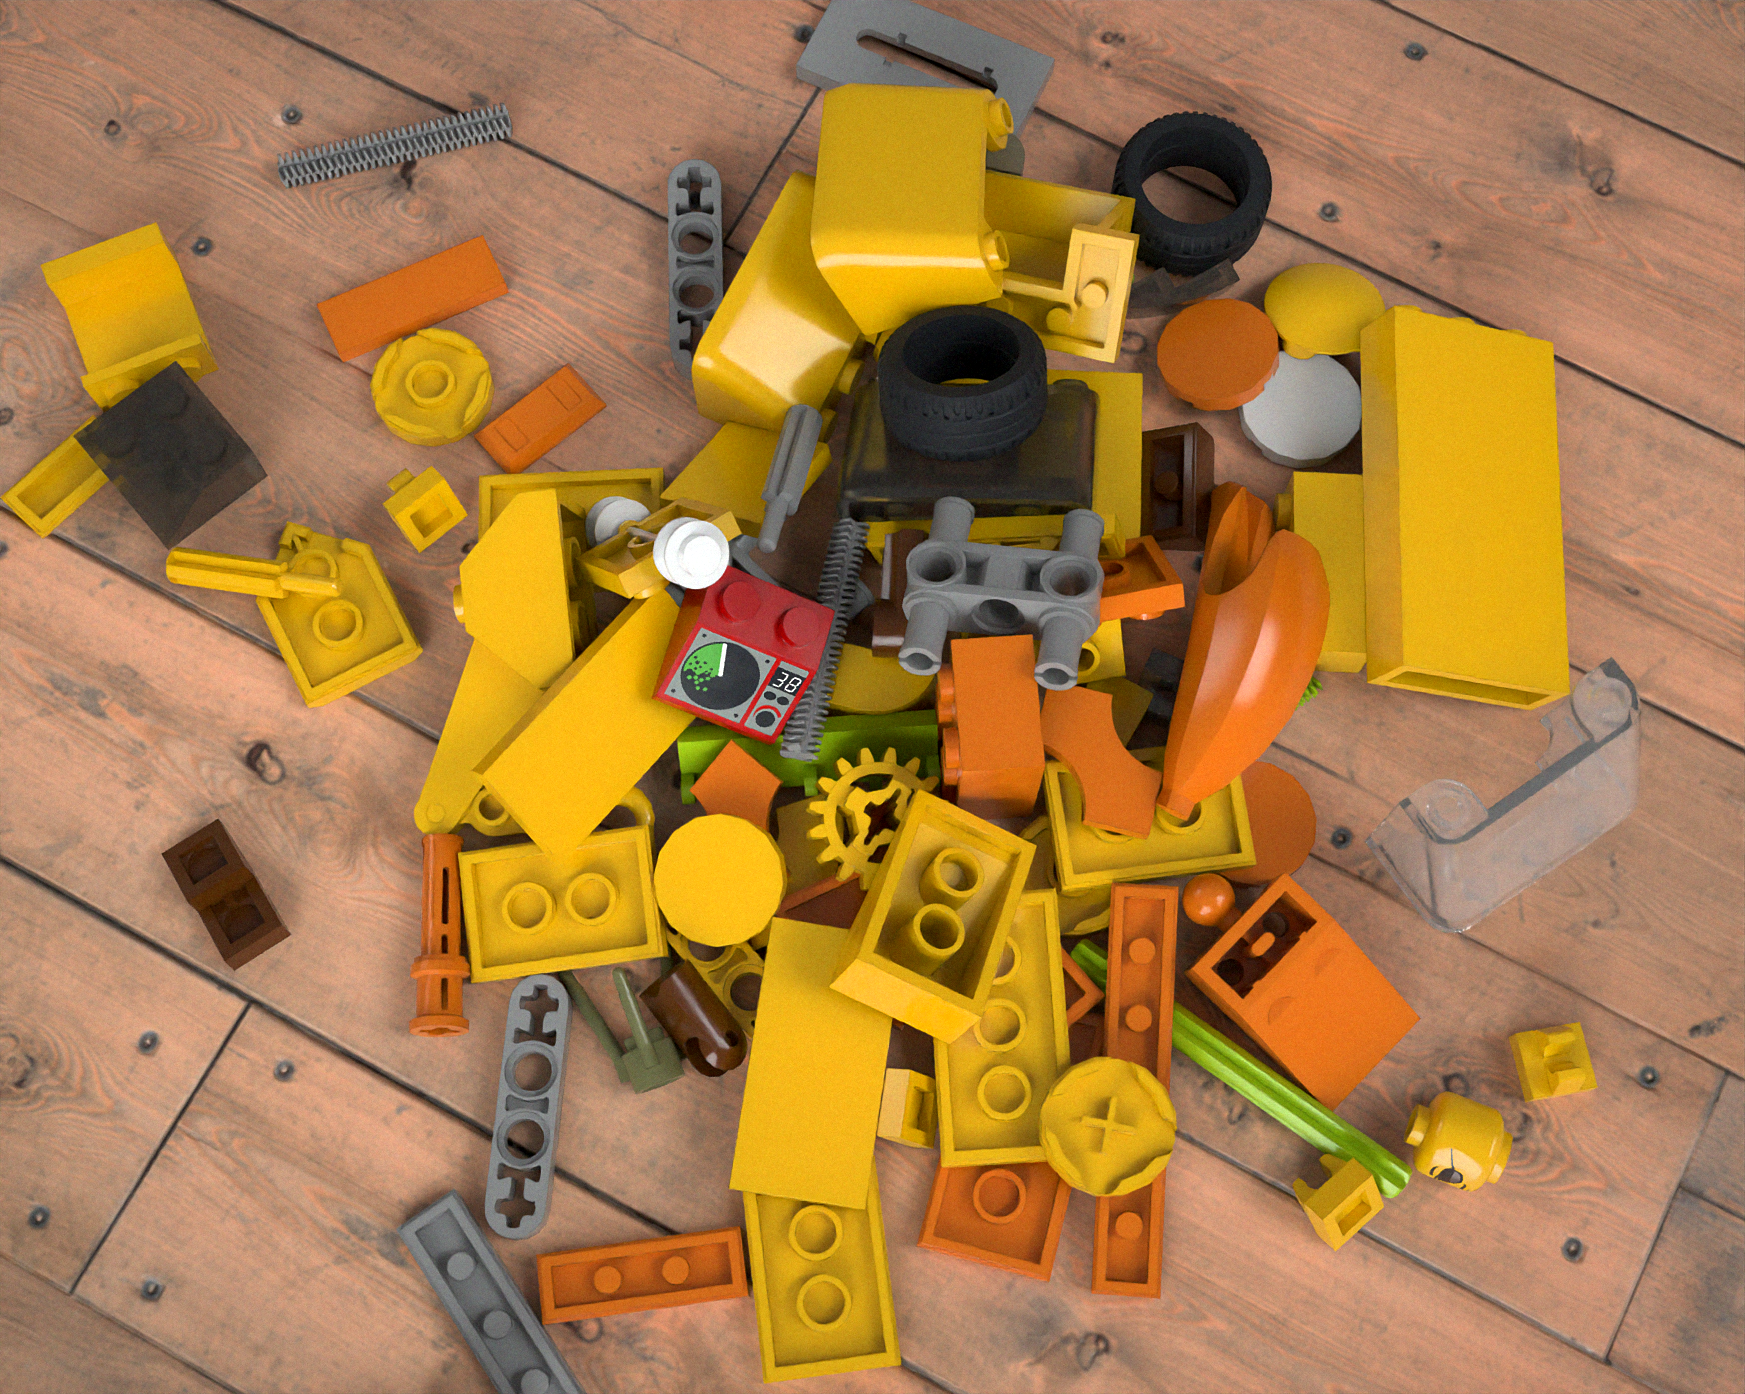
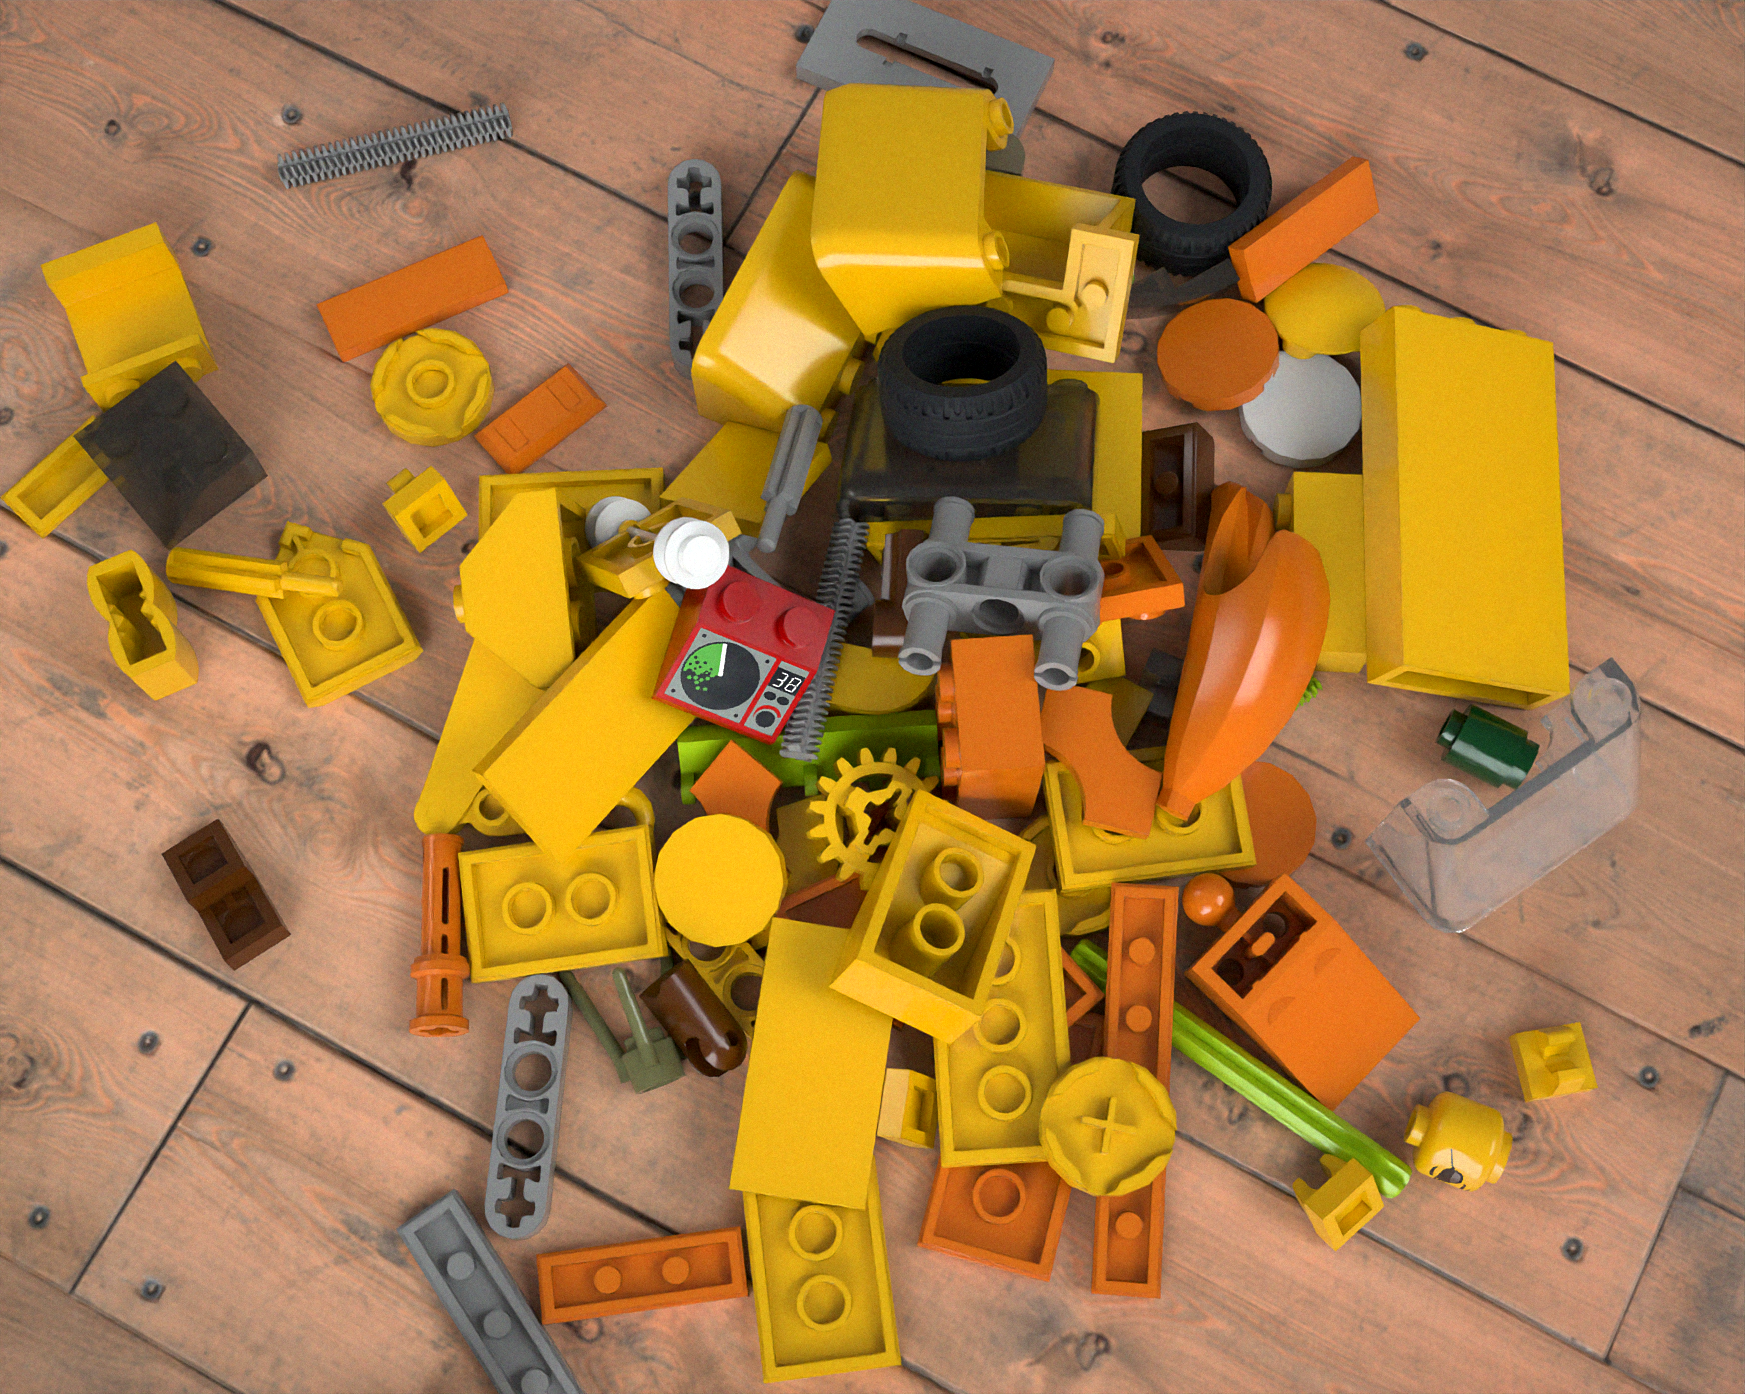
(142, 625): none -> yellow brick
(1304, 229): none -> orange tile
(1487, 747): none -> dark green brick

